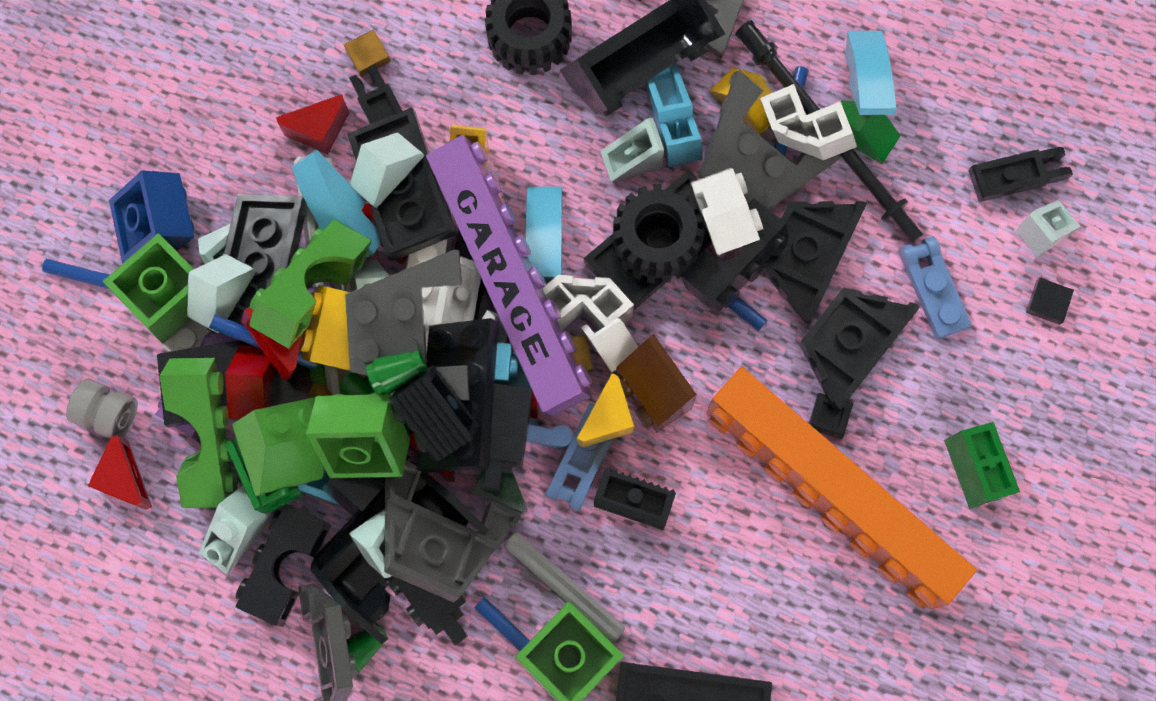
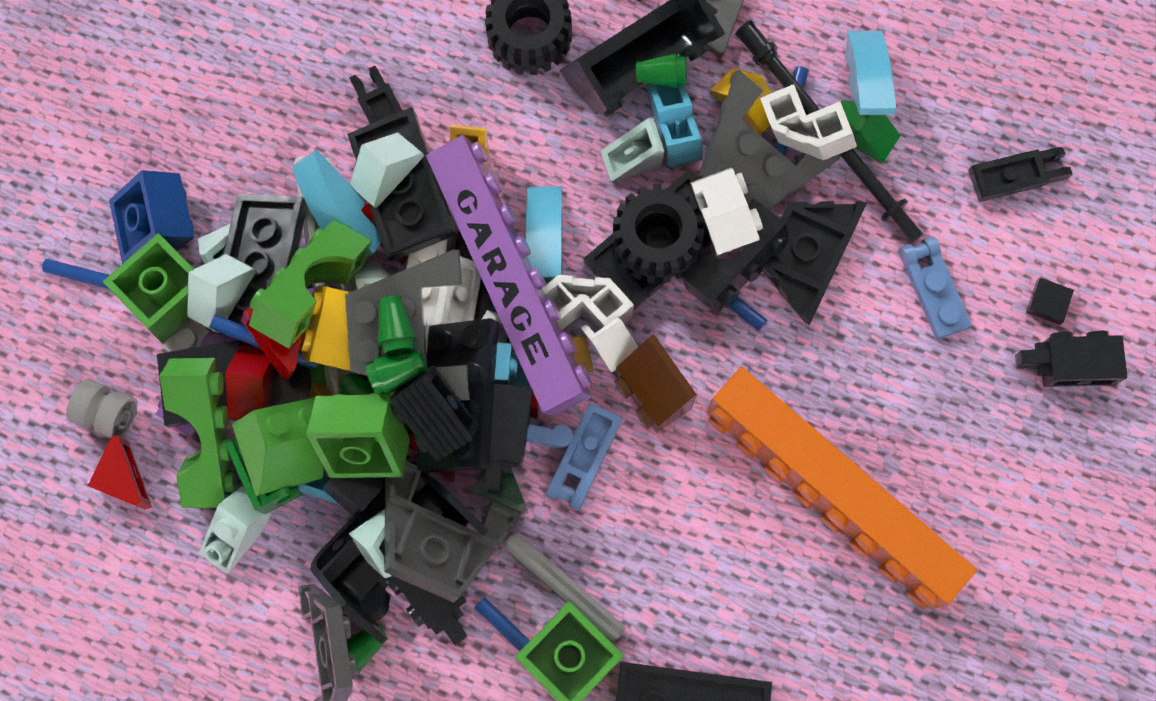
(264, 592): black arch -> none
(316, 124): red slope -> none
(366, 52): pearl gold tile -> none
(394, 326): none -> green cone
(609, 416): yellow slope -> none
(634, 499): black brick -> none
(663, 71): none -> green cone
(828, 421): black tile -> none
(852, 340): black wing -> none
(981, 465): green hinge -> none
(1047, 227): light aqua slope -> none
(1077, 360): none -> black hinge

